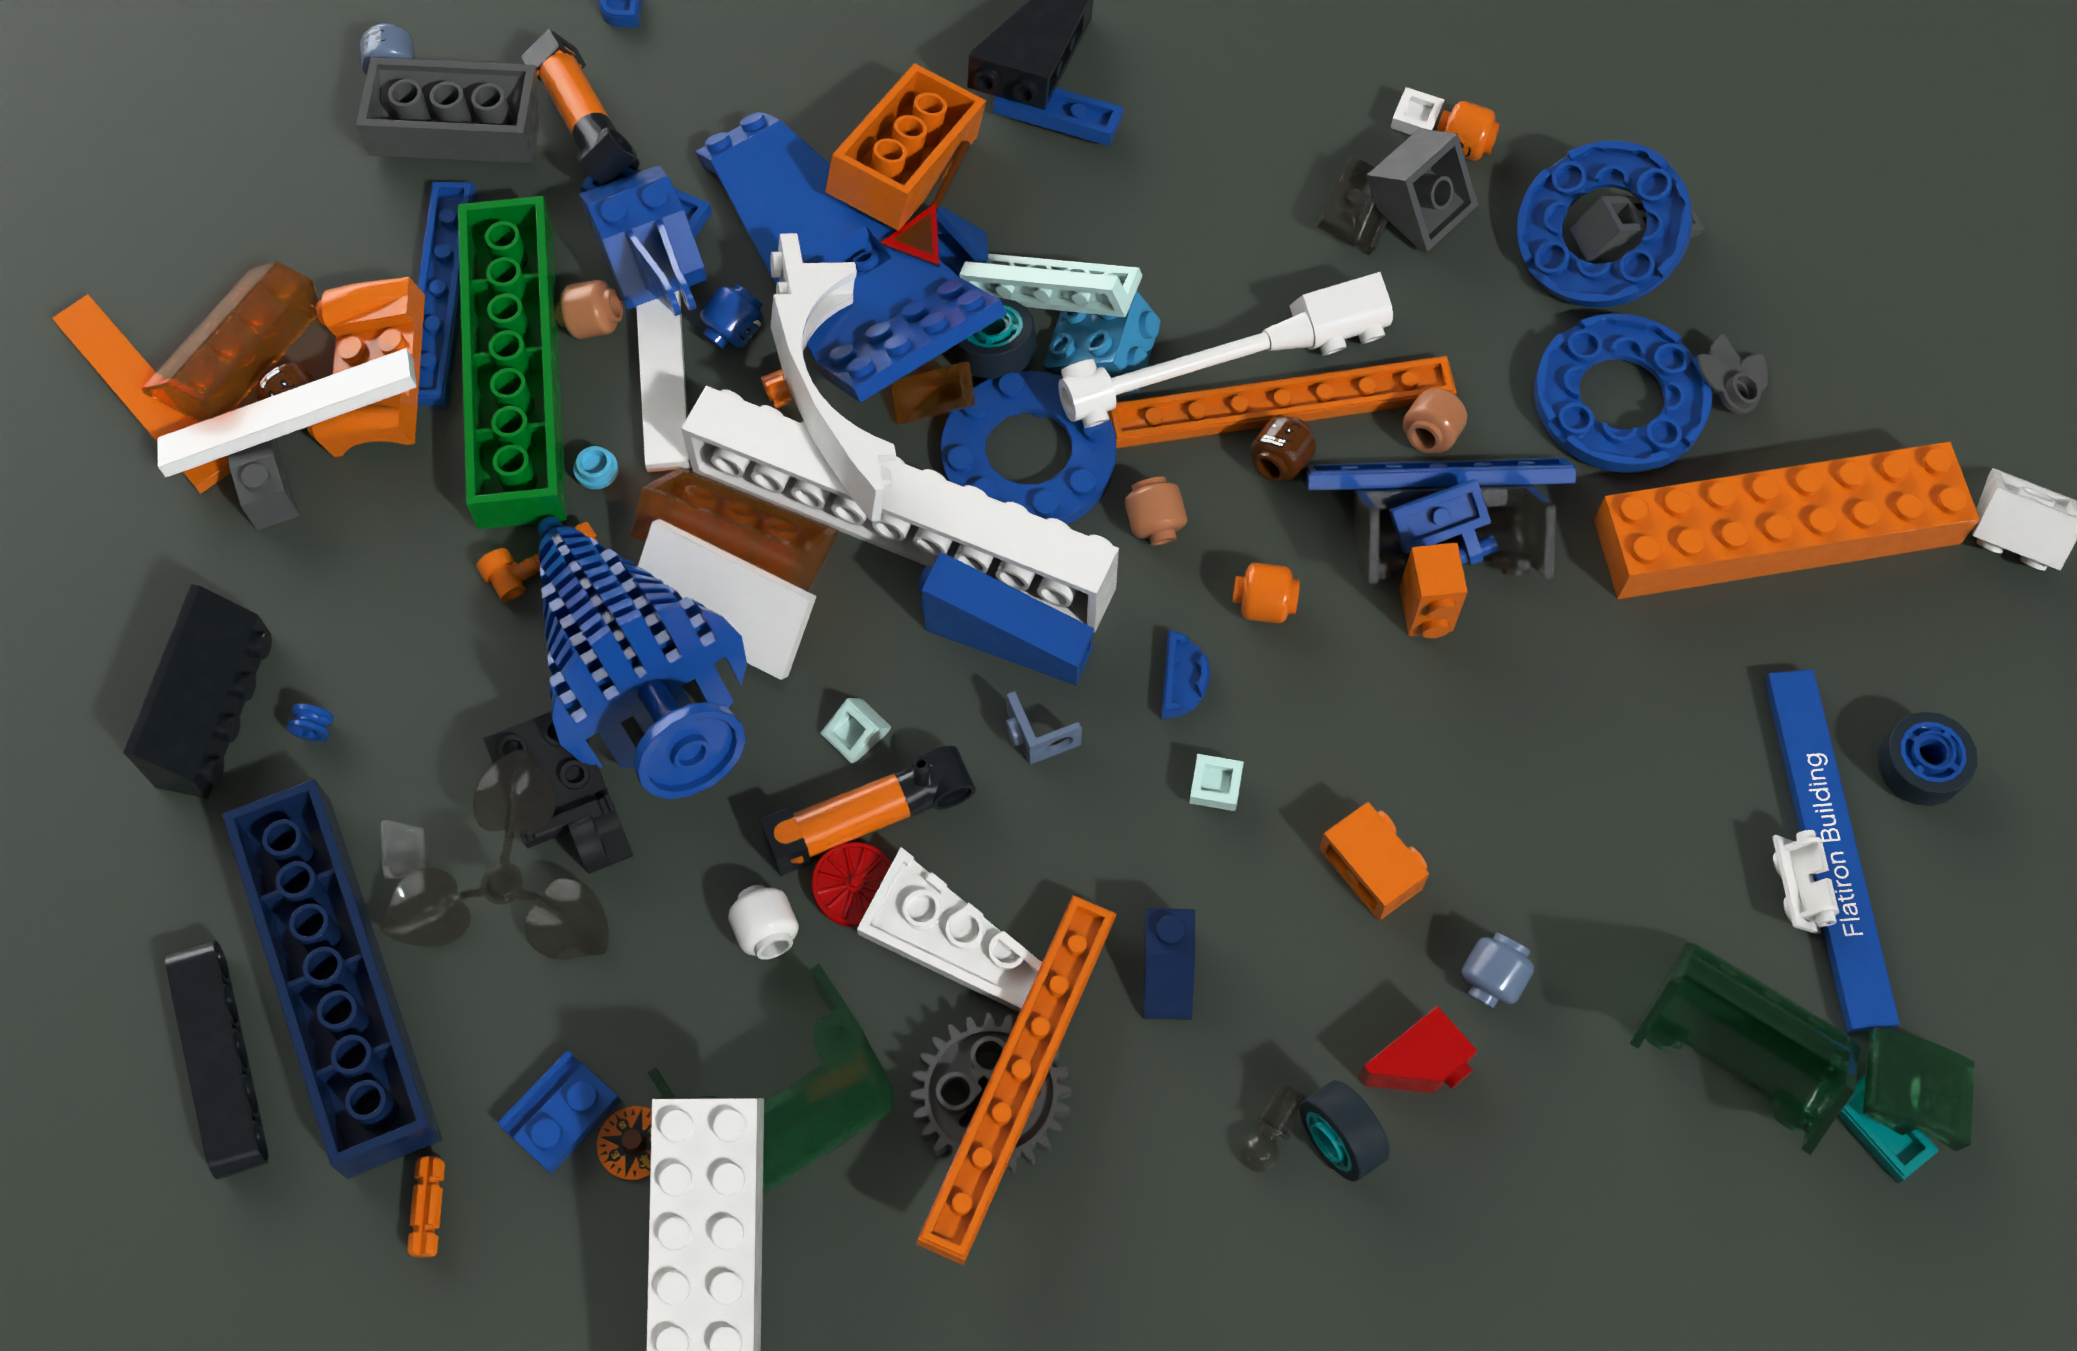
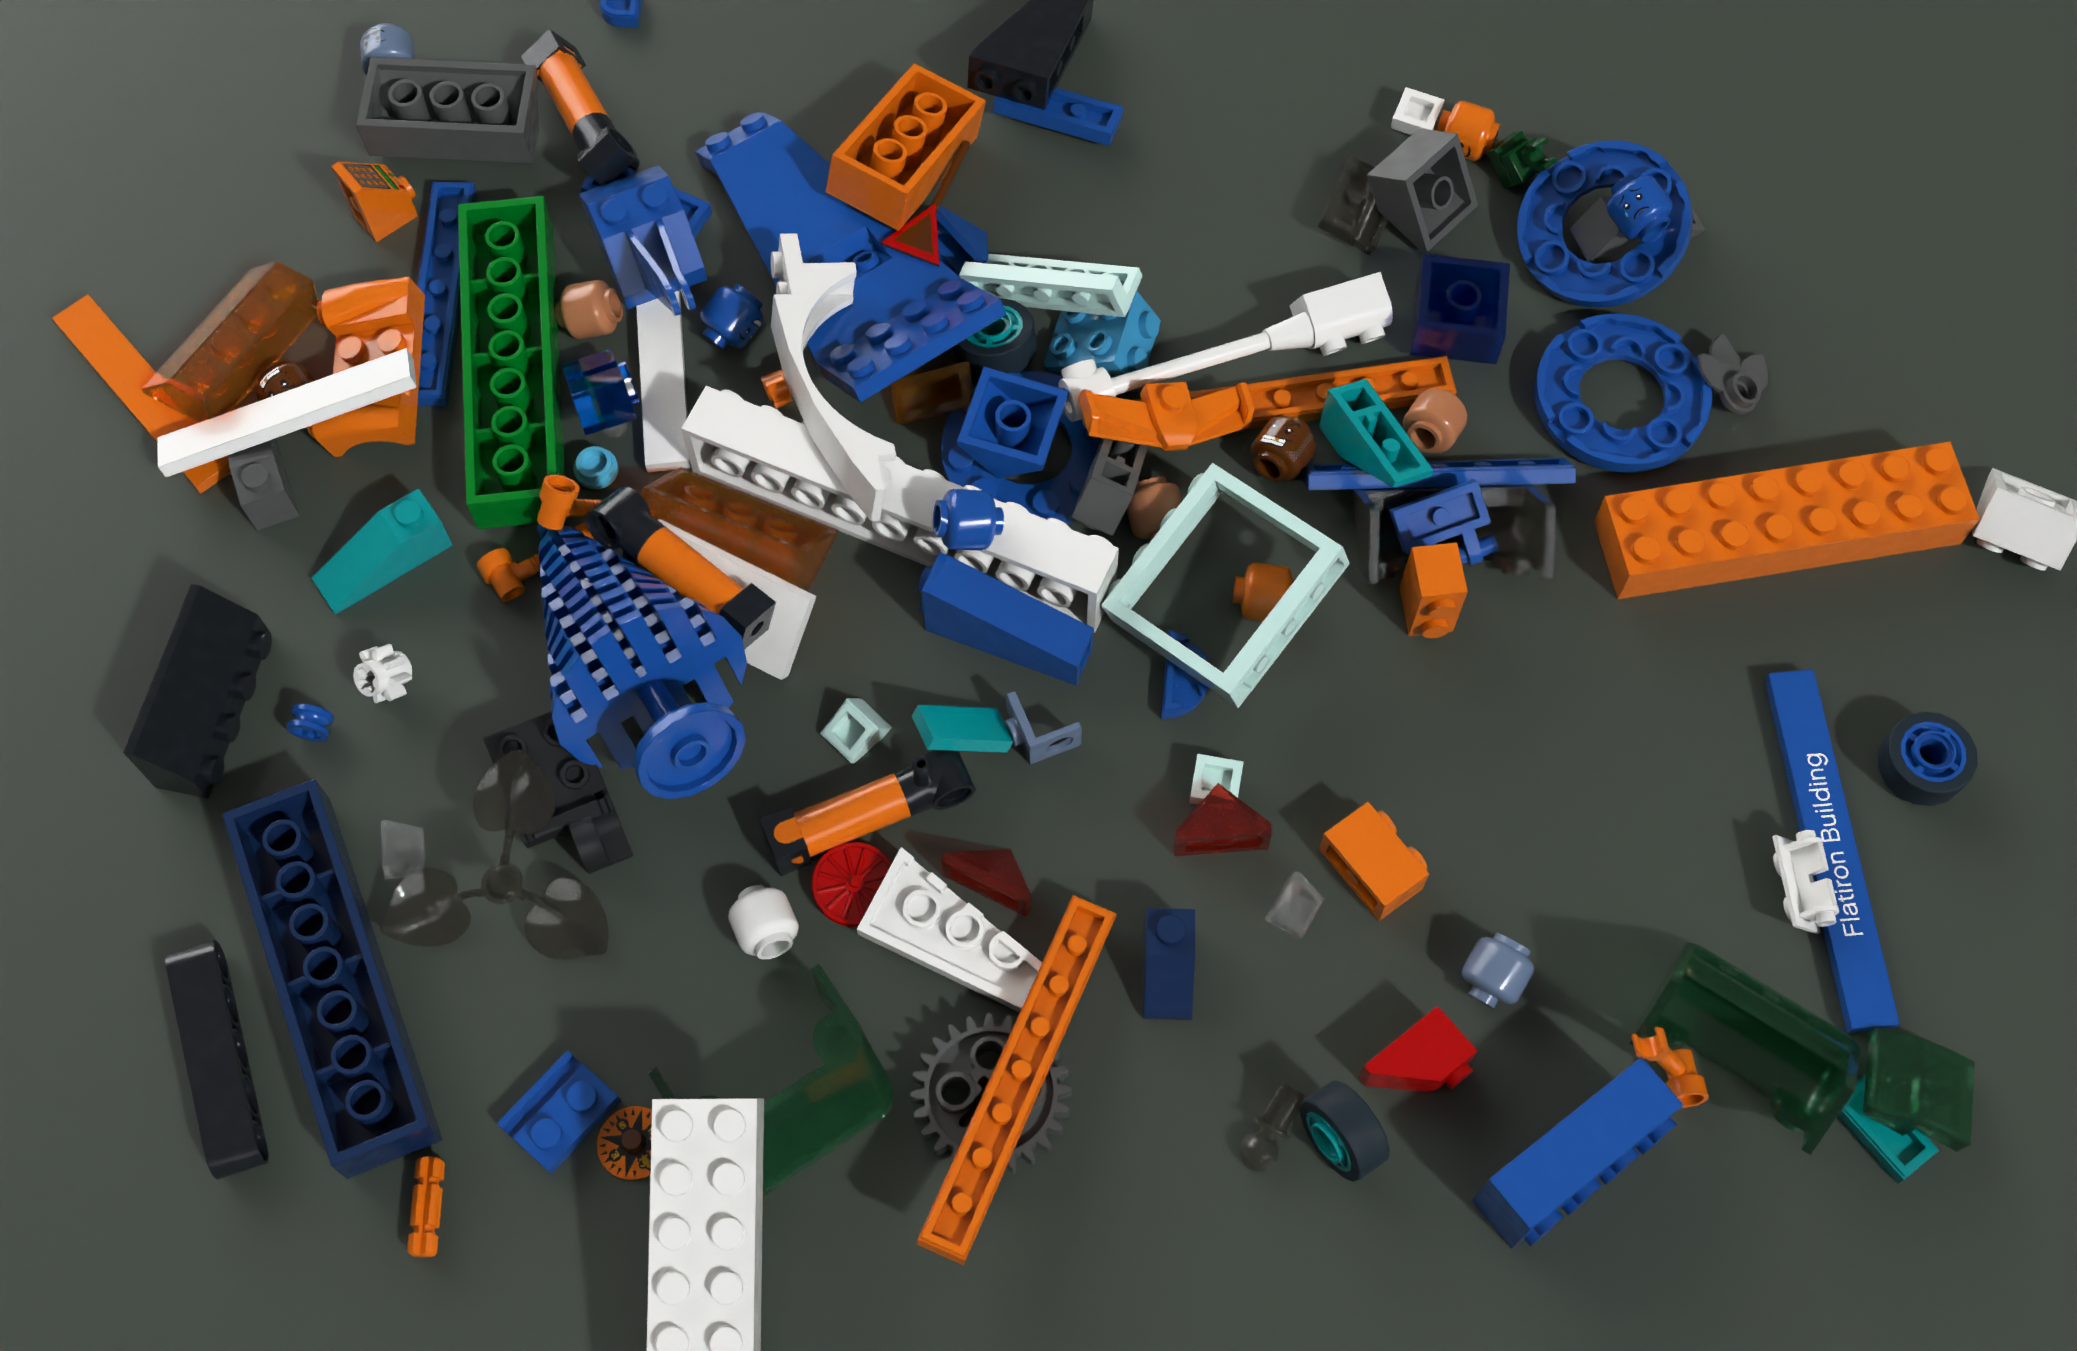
(376, 197): none -> orange slope
(382, 551): none -> teal slope
(382, 673): none -> white gear
(560, 501): none -> orange brick
(602, 393): none -> clear blue piece
(627, 524): none -> piece
(962, 728): none -> teal tile
(967, 519): none -> blue head
(990, 875): none -> clear red slope
(1011, 423): none -> blue slope
(1109, 485): none -> dark grey slope
(1167, 415): none -> orange plate
(1222, 826): none -> clear red slope
(1280, 623): none -> light aqua window
(1295, 905): none -> clear slope
(1370, 435): none -> teal slope
(1460, 309): none -> clear blue brick
(1519, 158): none -> dark green piece
(1585, 1146): none -> blue brick
(1639, 207): none -> blue head
(1677, 1063): none -> orange brick

